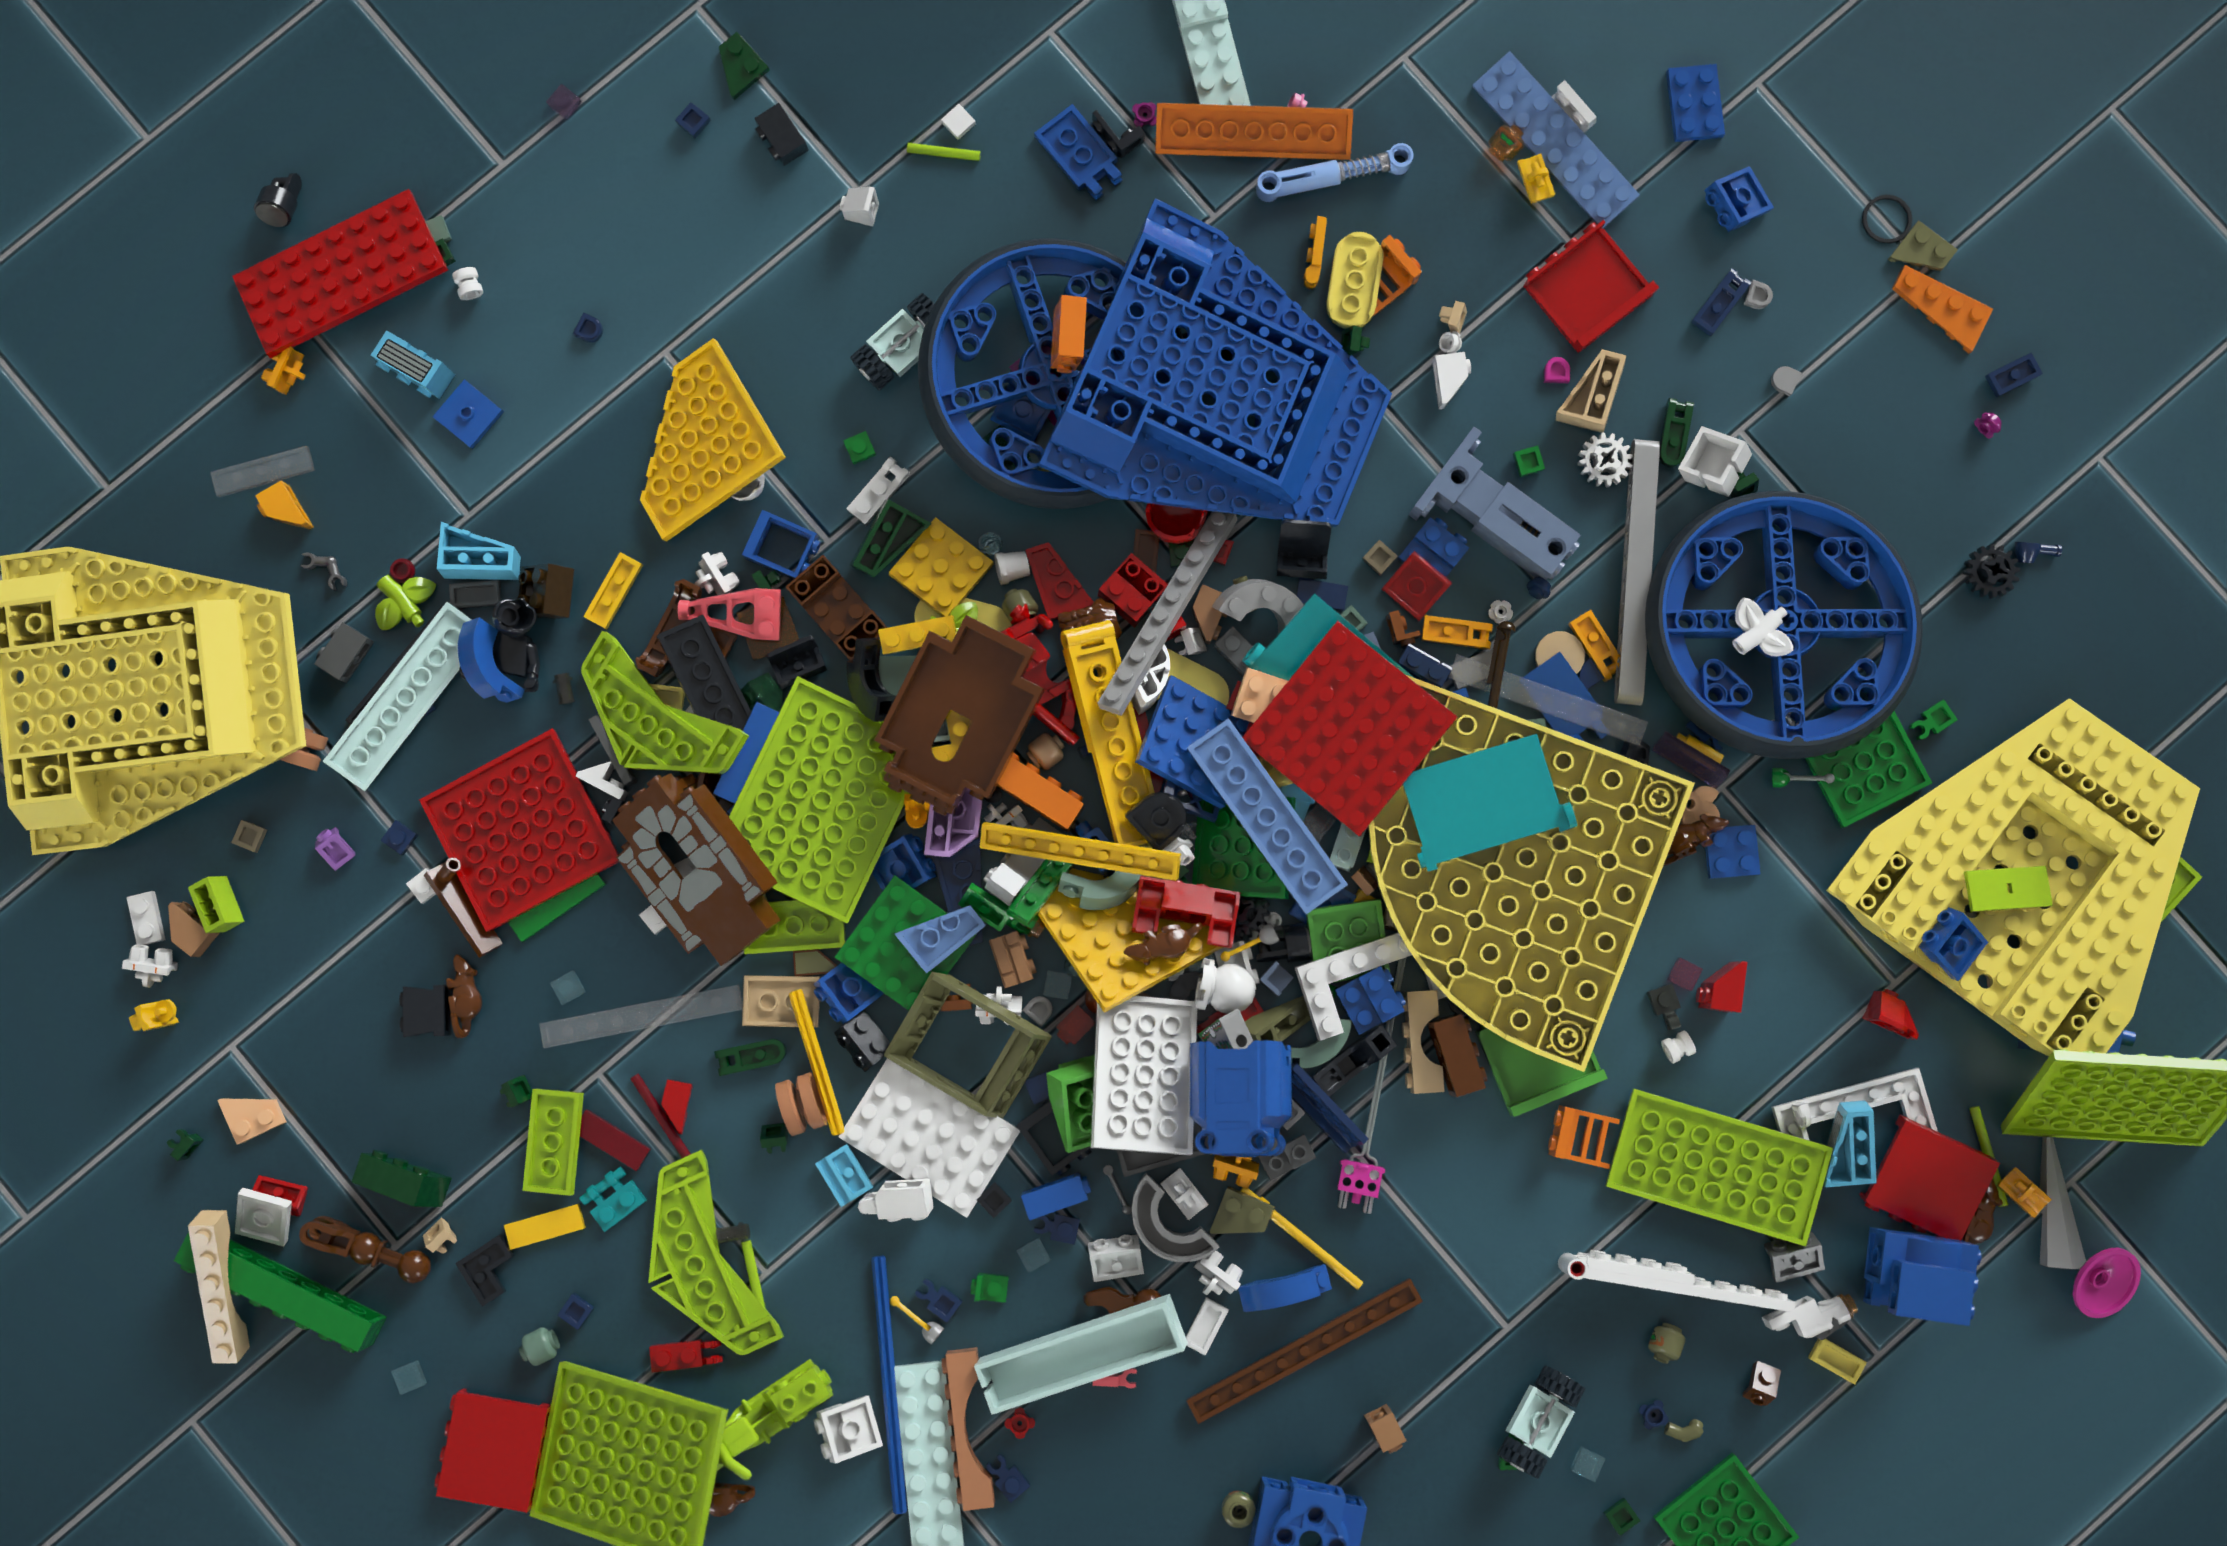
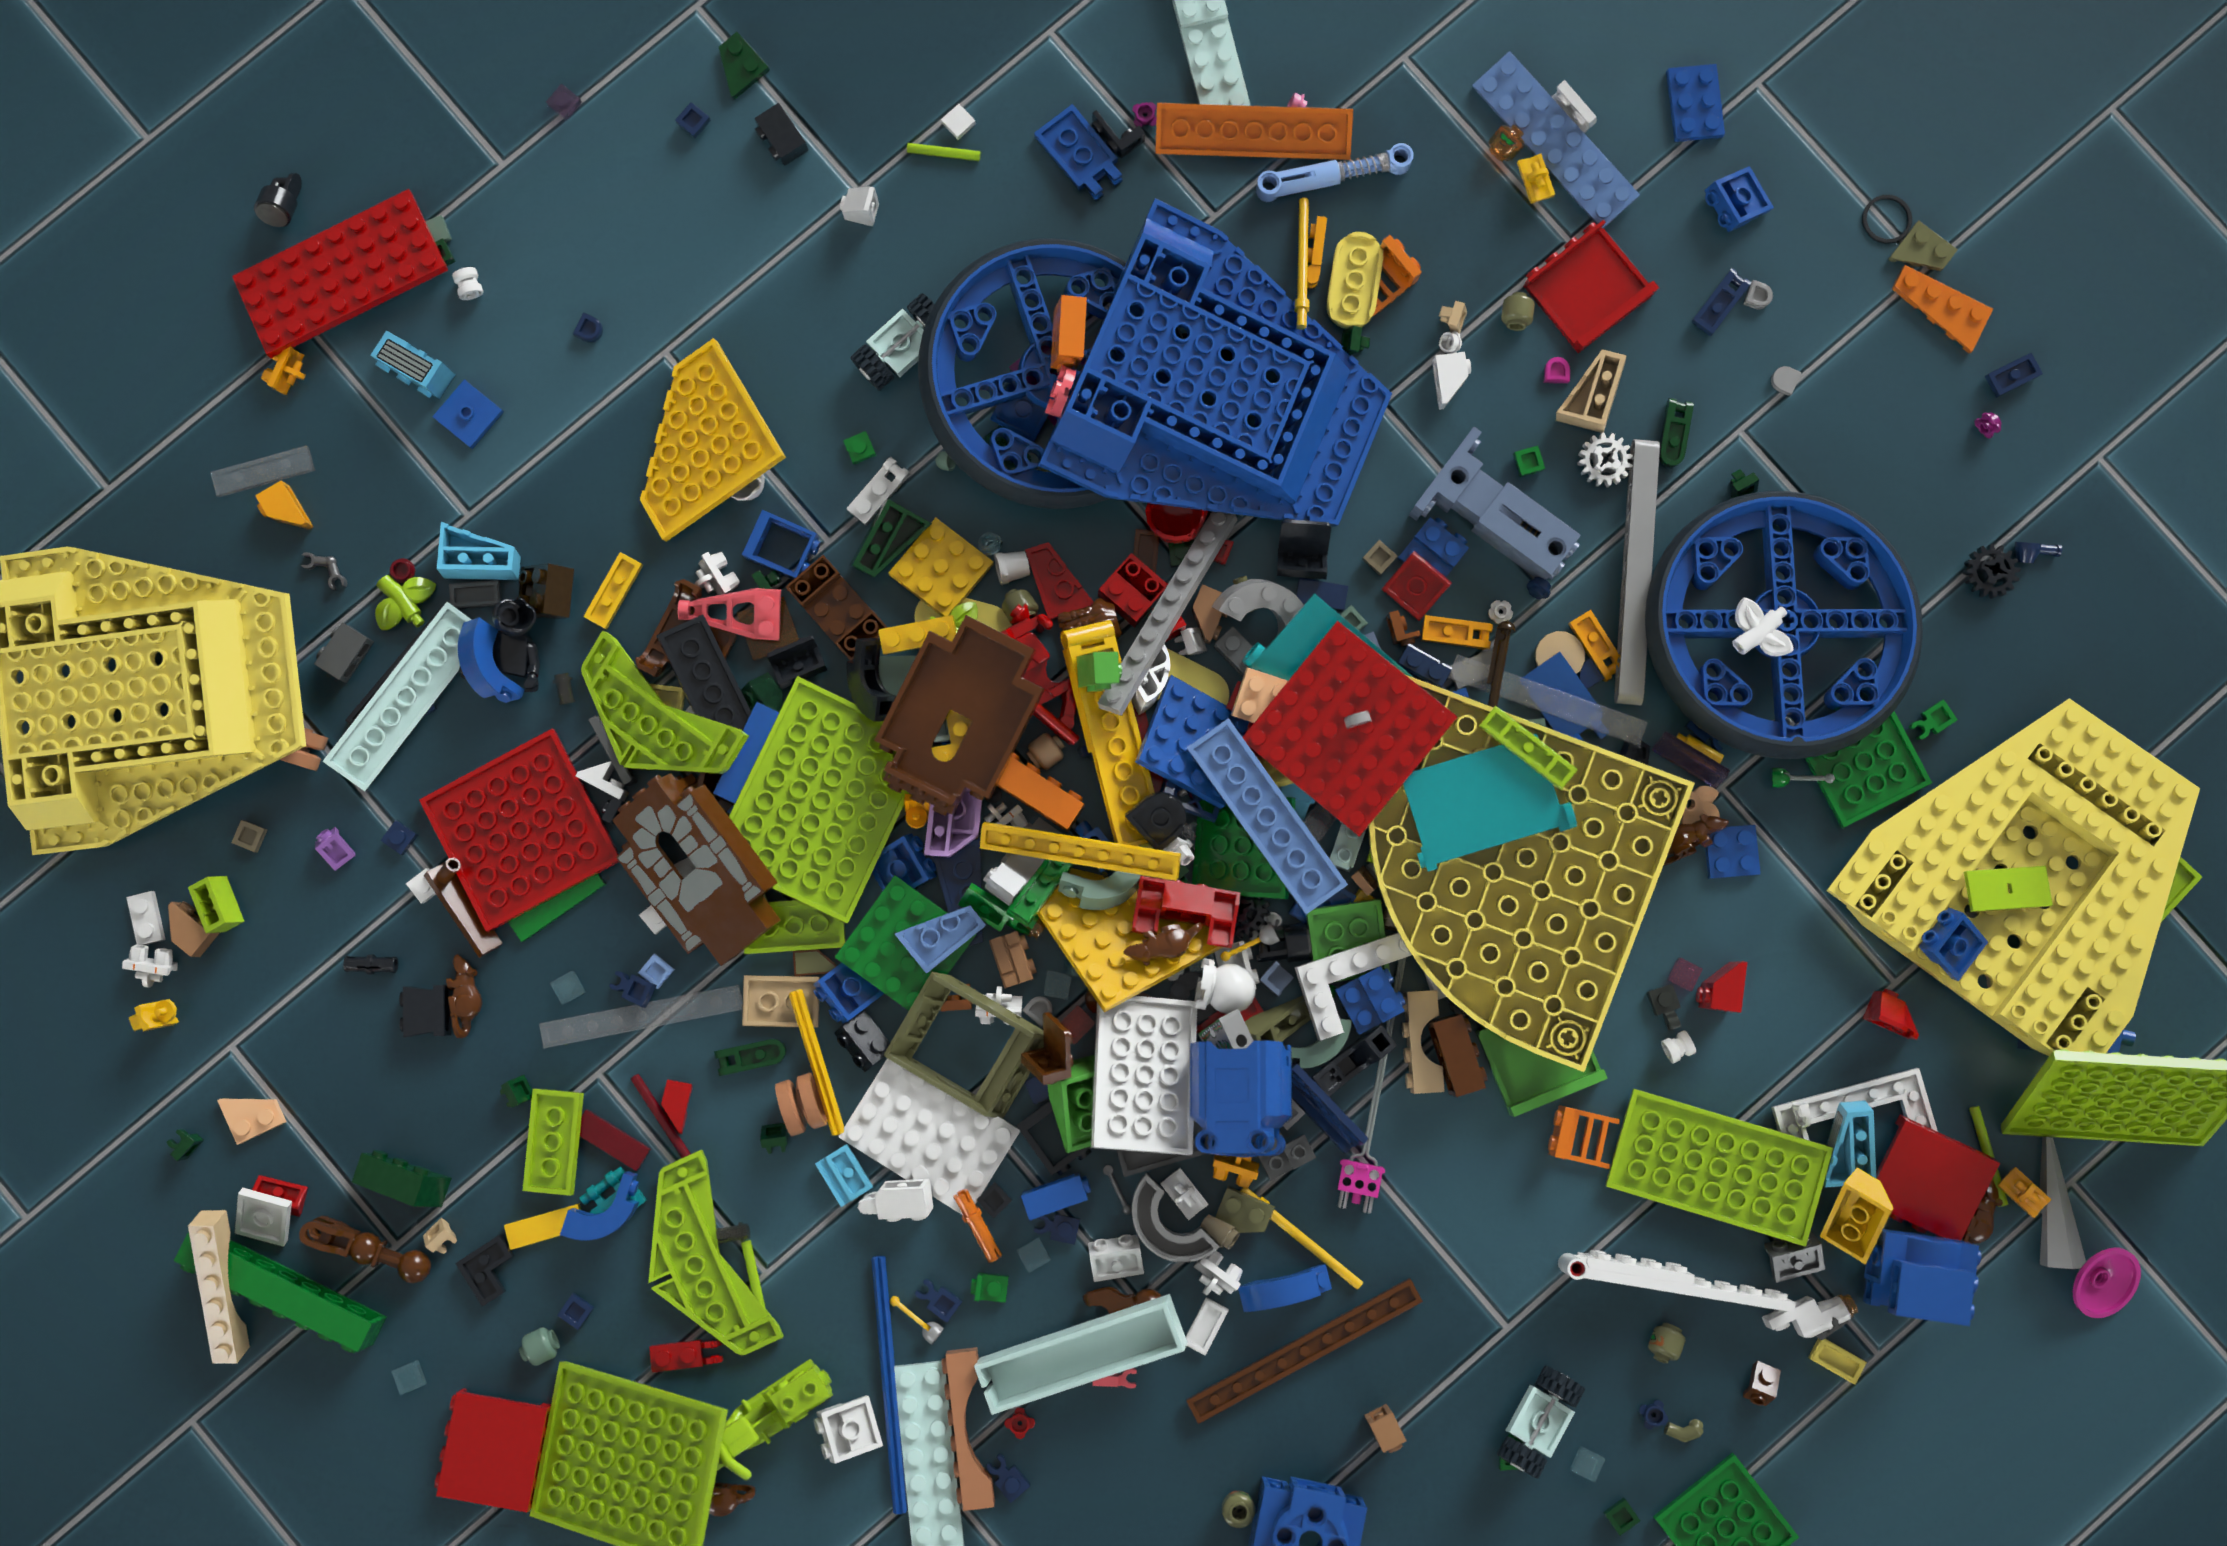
(370, 964): none -> black pin
(591, 1226): none -> blue arch
(635, 989): none -> dark blue plate
(656, 971): none -> light blue tile
(944, 462): none -> sand green hinge
(973, 1217): none -> orange pin
(1055, 1058): none -> reddish brown bracket
(1060, 391): none -> coral plate
(1098, 671): none -> bright green brick
(1221, 1232): none -> dark tan cone
(1302, 303): none -> yellow bar
(1357, 719): none -> light grey tile
(1517, 311): none -> olive head
(1528, 748): none -> lime plate
(1715, 461): white piece -> none
(1858, 1216): none -> yellow slope

